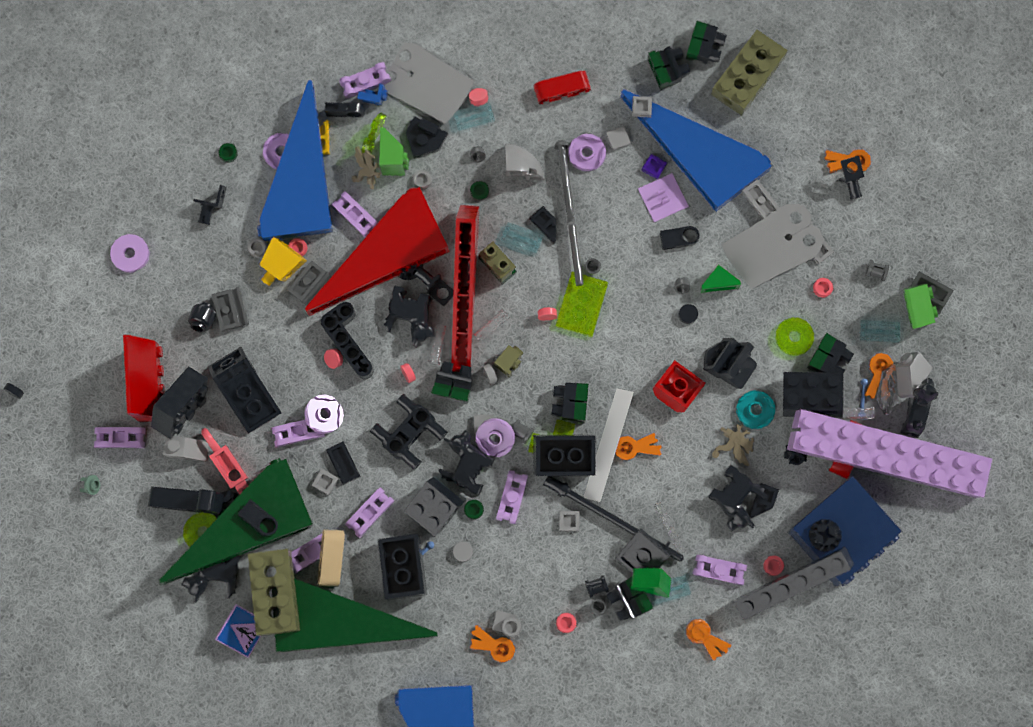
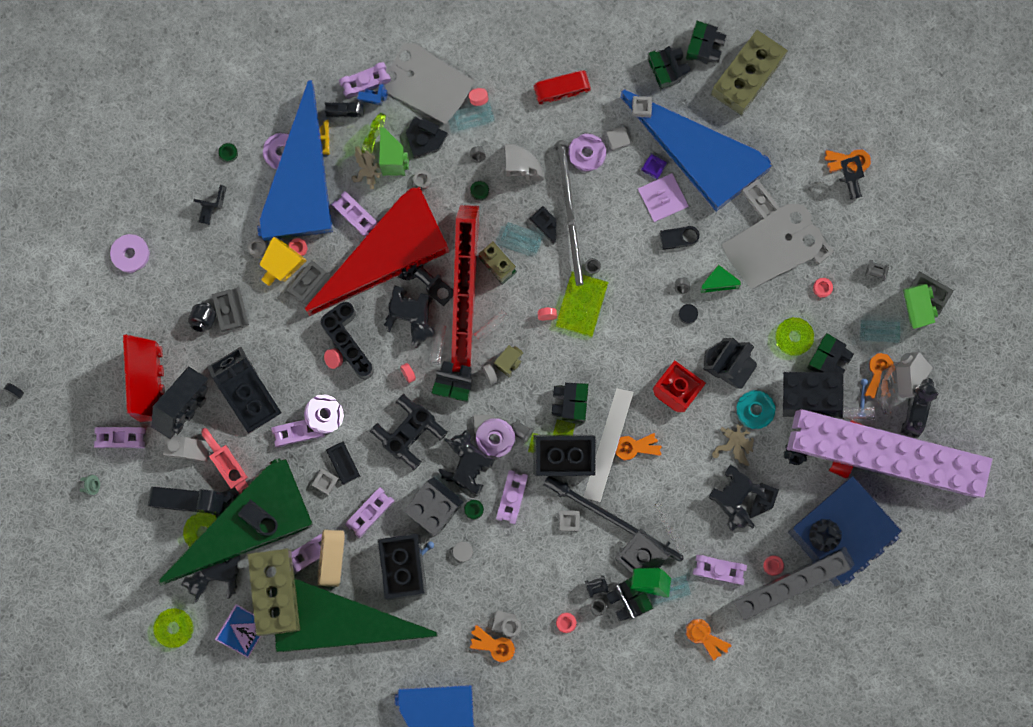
(184, 633): none -> clear neon green tile

